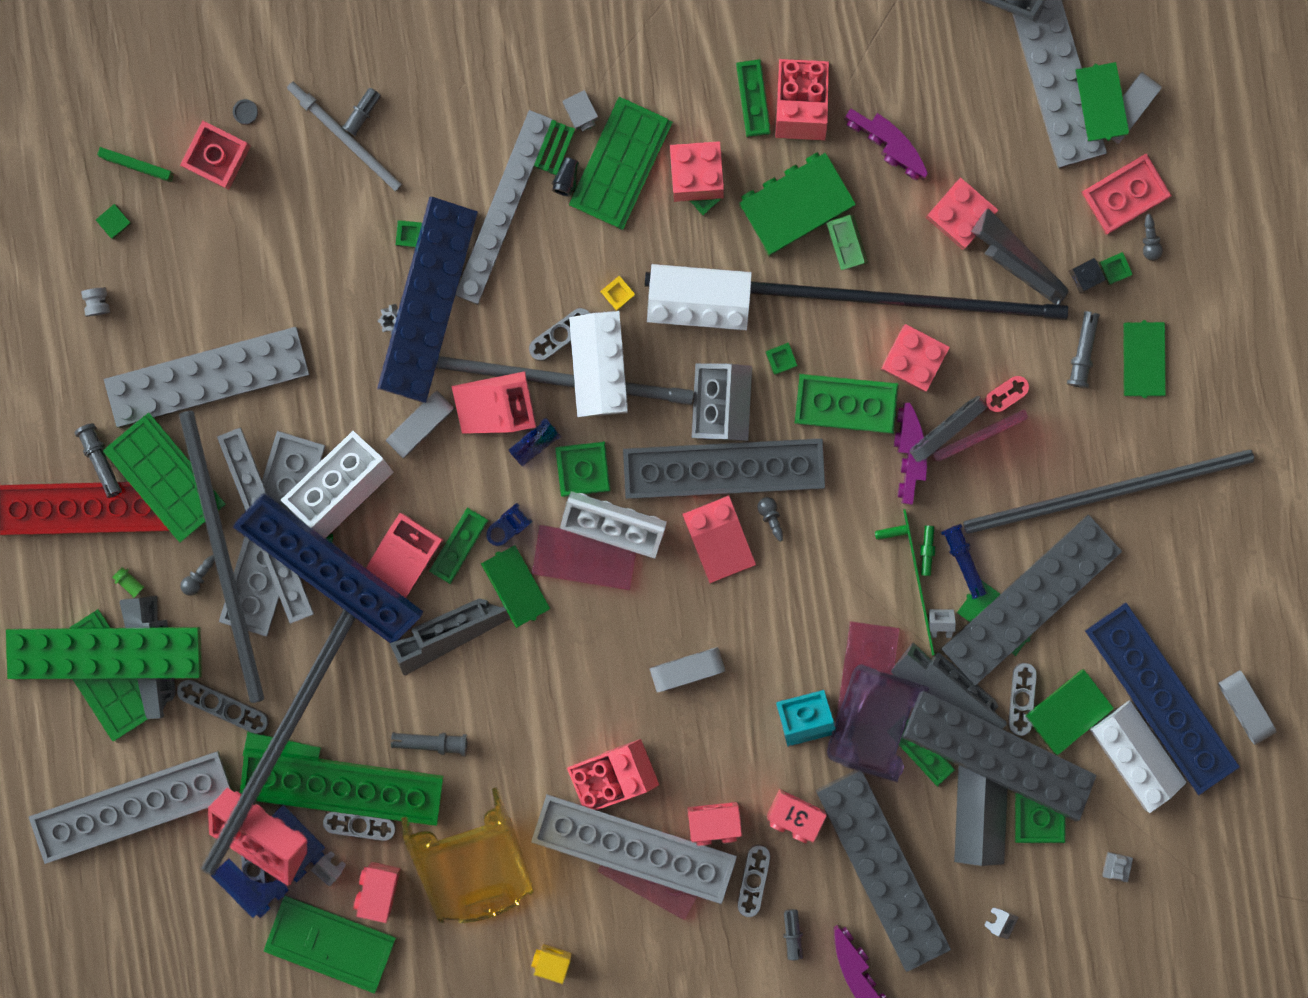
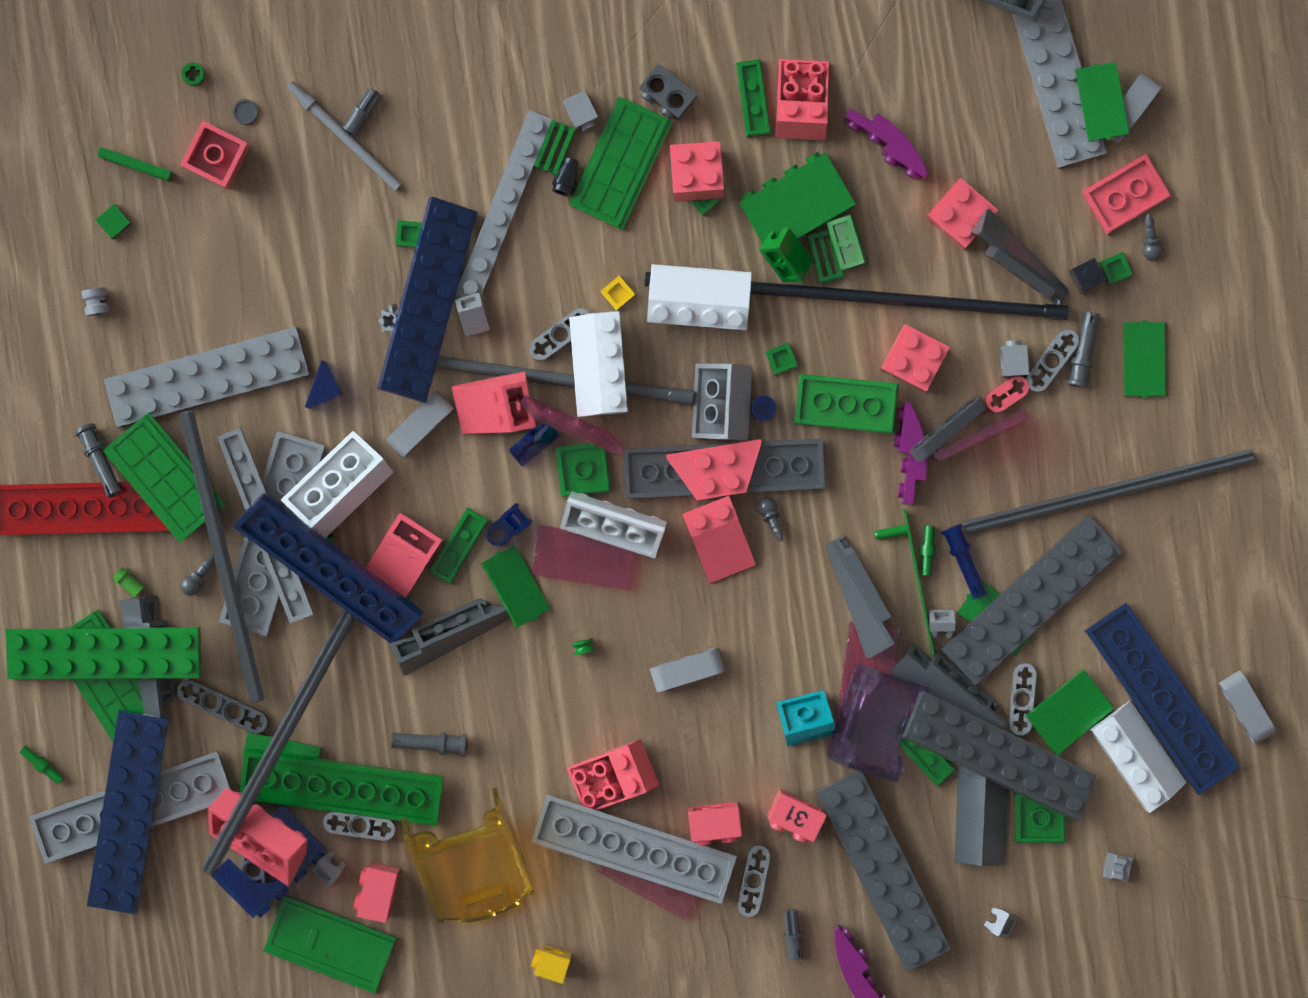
(41, 764): none -> green bar
(127, 811): none -> dark blue plate
(187, 68): none -> green bush
(324, 387): none -> clear blue slope
(472, 314): none -> light grey brick
(572, 425): none -> clear pink tile
(583, 646): none -> green bush
(672, 88): none -> dark grey brick
(717, 469): none -> coral wing
(763, 411): none -> clear blue wheel
(786, 256): none -> green hinge
(830, 277): none -> green tile
(861, 598): none -> dark grey wedge
(1014, 359): none -> light grey brick
(1062, 360): none -> light grey beam

